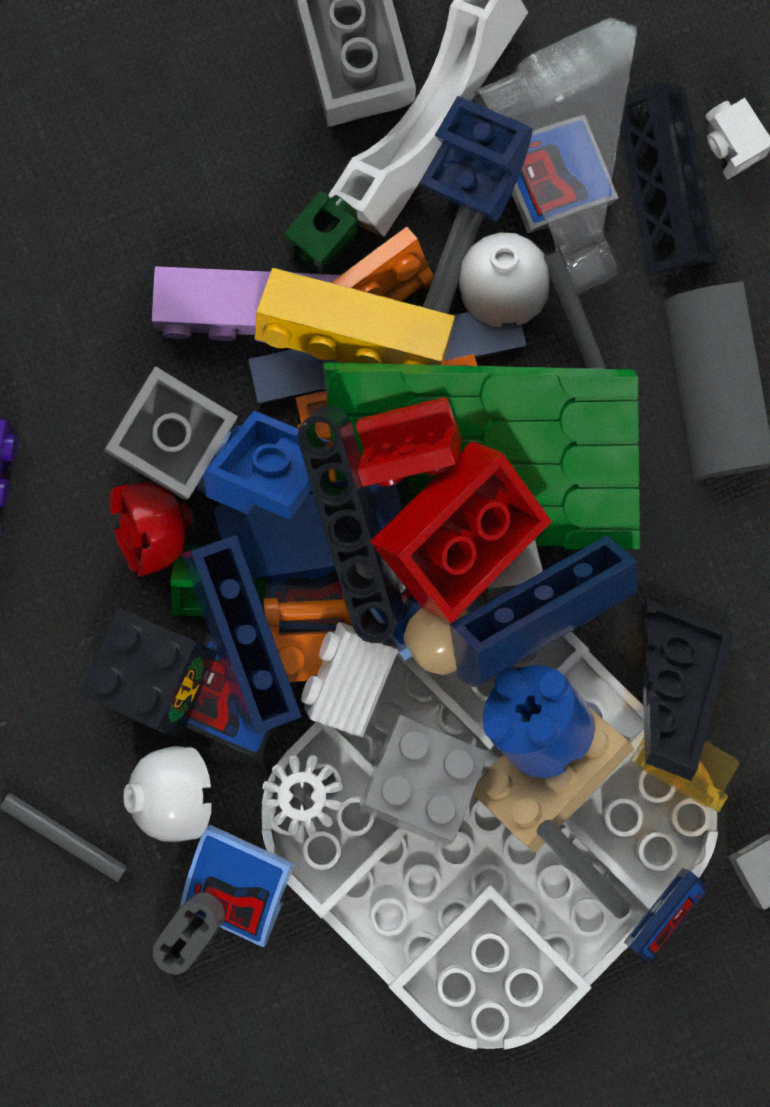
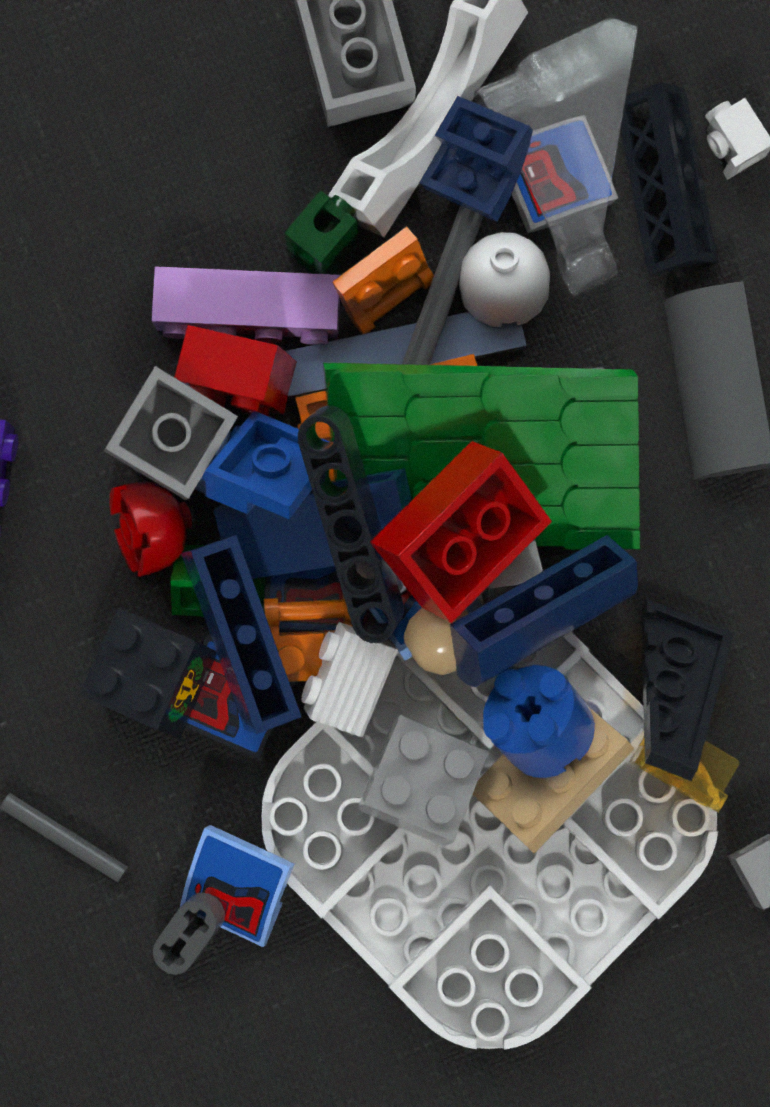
(168, 794): white cylinder -> none
(236, 370): none -> red brick
(286, 794): white gear -> none
(349, 323): yellow brick -> none
(408, 442): red bracket -> none
(574, 310): dark grey bar -> none
(583, 868): dark grey bar -> none
(666, 914): dark blue slope -> none

